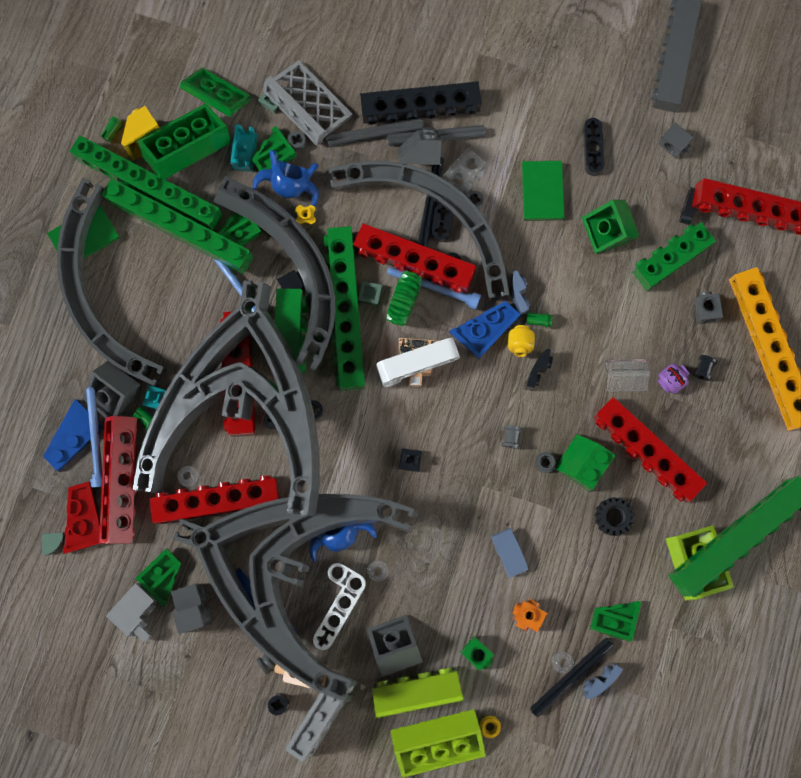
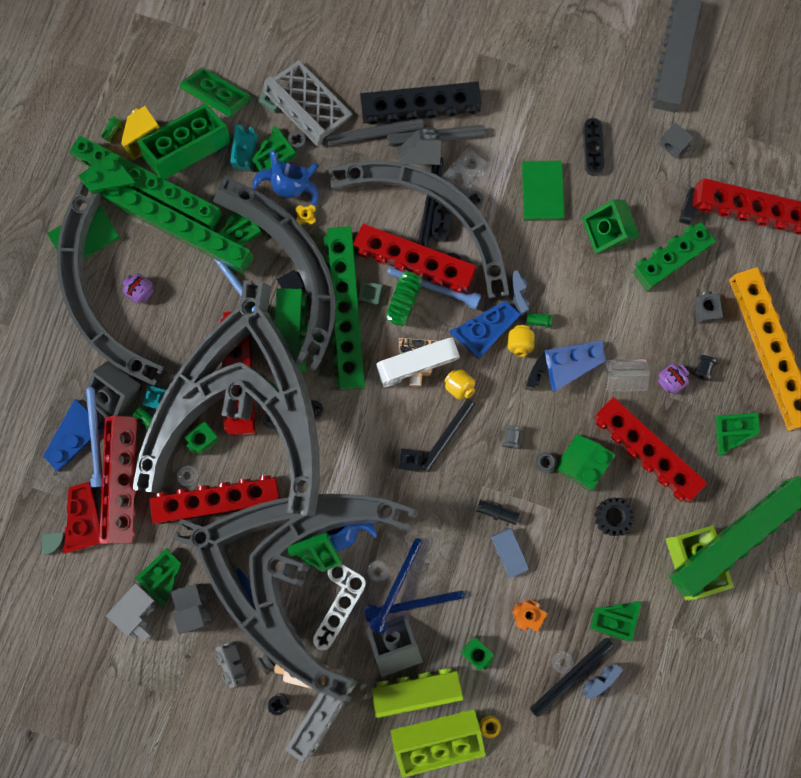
(106, 175): none -> green wing
(137, 288): none -> medium lavender head
(202, 429): none -> green brick
(226, 658): none -> light grey hinge
(317, 552): none -> green wing
(372, 611): none -> clear blue piece
(379, 622): none -> clear blue piece
(447, 434): none -> black piece
(460, 384): none -> yellow head
(498, 512): none -> black pin
(573, 361): none -> blue wing
(735, 430): none -> green wing

